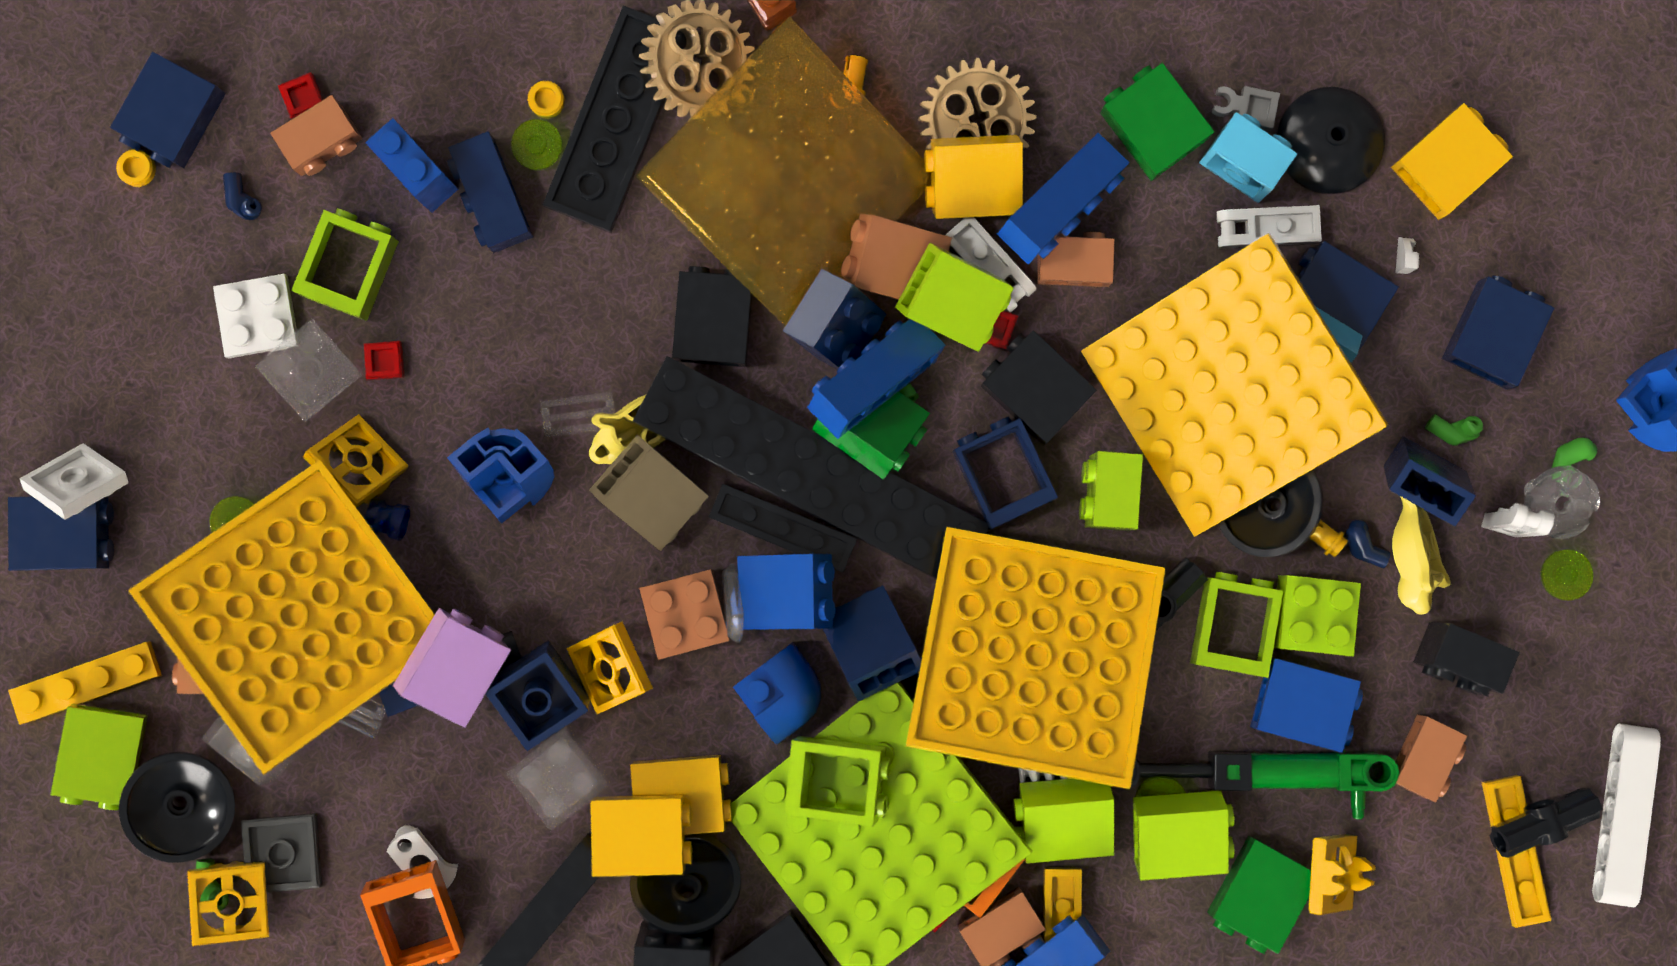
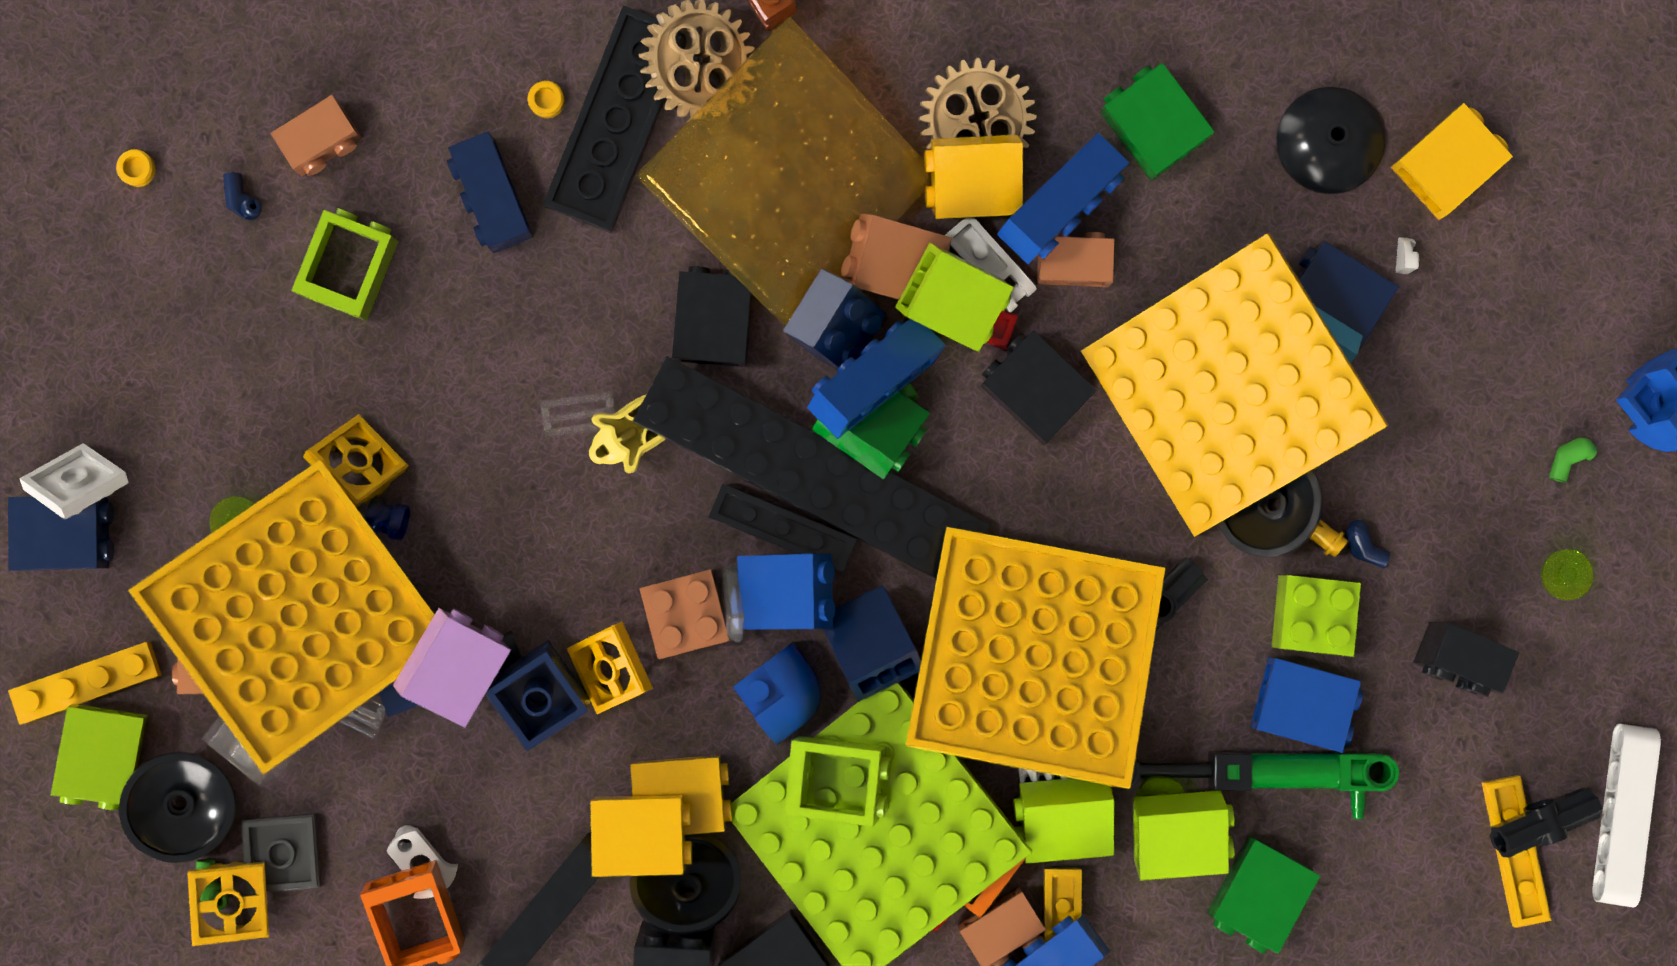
(167, 111): dark blue brick -> none
(254, 314): white plate -> none
(300, 94): red tile -> none
(308, 369): clear brick -> none
(384, 360): red tile -> none
(411, 165): blue brick -> none
(503, 470): blue brick -> none
(536, 144): clear neon green piece -> none
(559, 777): clear brick -> none
(648, 493): dark tan brick -> none
(855, 70): yellow pin -> none
(1000, 430): dark blue window -> none
(1112, 491): lime brick -> none
(1205, 619): lime window -> none
(1248, 156): medium azure brick -> none
(1253, 101): light grey plate -> none
(1285, 224): white plate -> none
(1327, 871): yellow piece -> none
(1417, 559): light yellow animal -> none
(1429, 481): dark blue brick -> none
(1429, 757): nougat brick -> none
(1457, 432): bright green arm -> none
(1498, 332): dark blue brick -> none
(1519, 521): white plate -> none
(1566, 482): clear plate -> none

